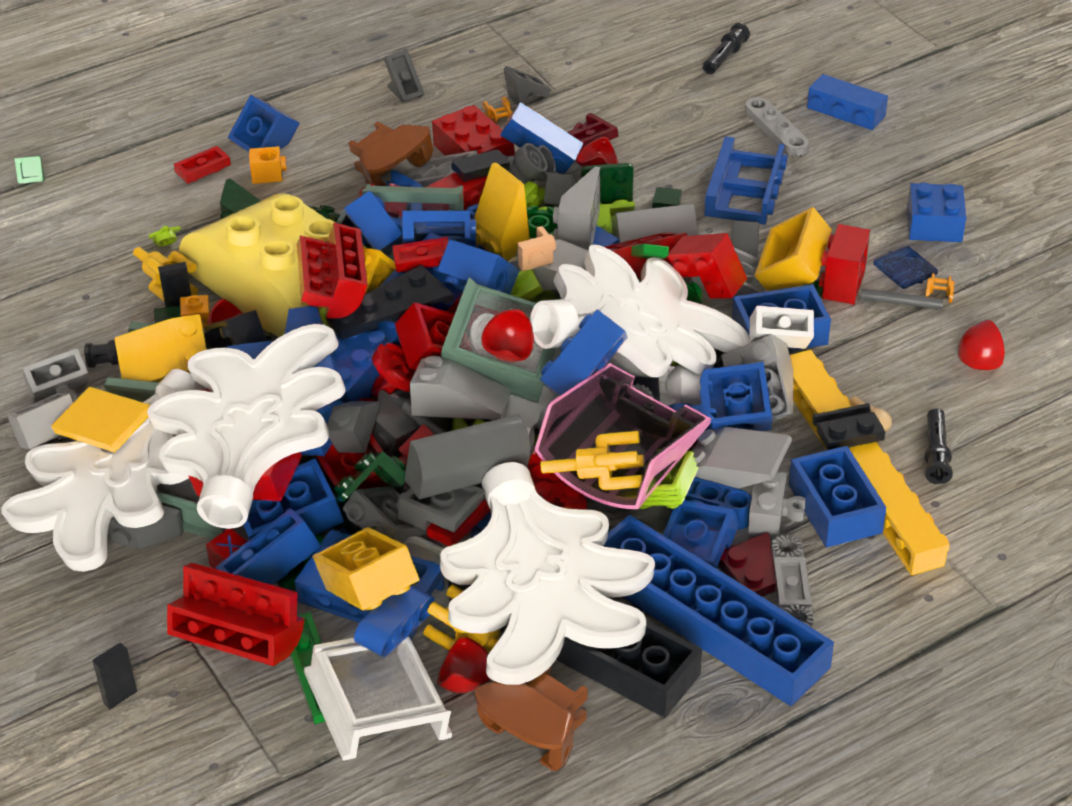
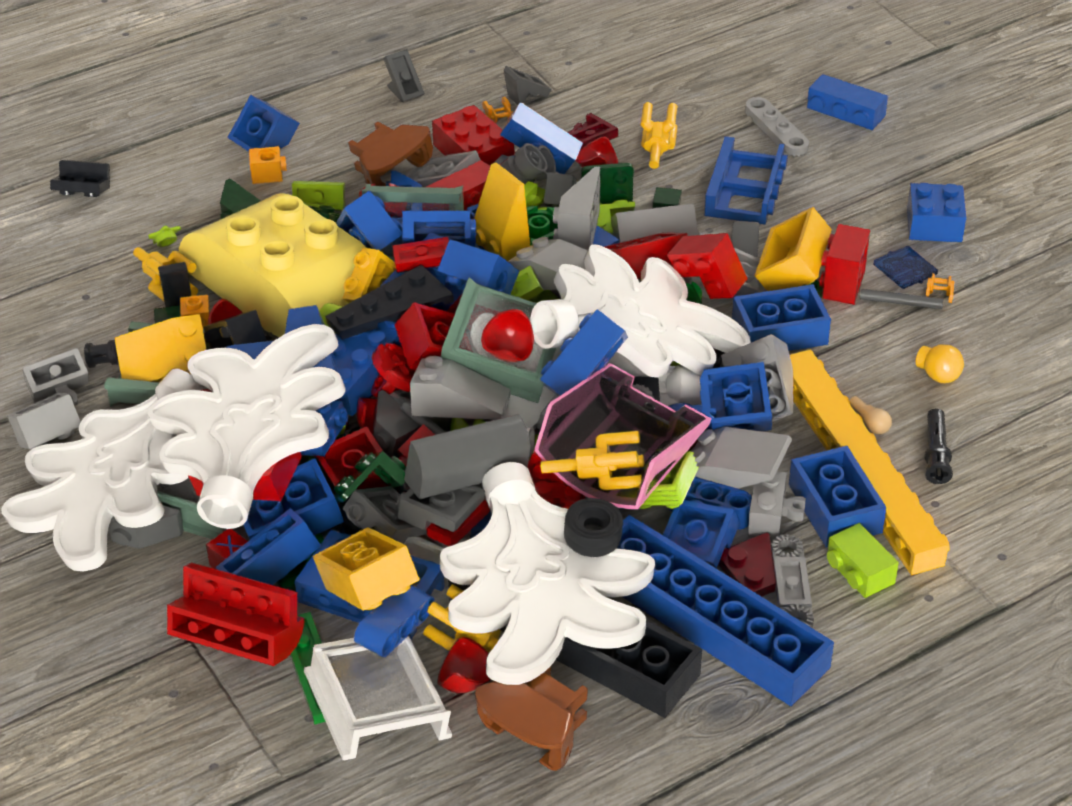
(29, 169): tile -> none
(81, 176): none -> black bracket
(101, 419): yellow tile -> none
(114, 675): black tile -> none
(202, 164): red plate -> none
(320, 193): none -> lime tile
(333, 271): red brick -> none
(352, 425): dark grey slope -> none
(478, 165): black tile -> none
(536, 251): light nougat bracket -> none
(593, 542): none -> black tyre
(648, 251): green tile -> none
(658, 136): none -> yellow plant
(730, 43): black pin -> none
(788, 324): white brick -> none
(848, 427): black plate -> none
(862, 560): none -> lime brick
(941, 363): none -> yellow piece
(982, 346): red helmet -> none

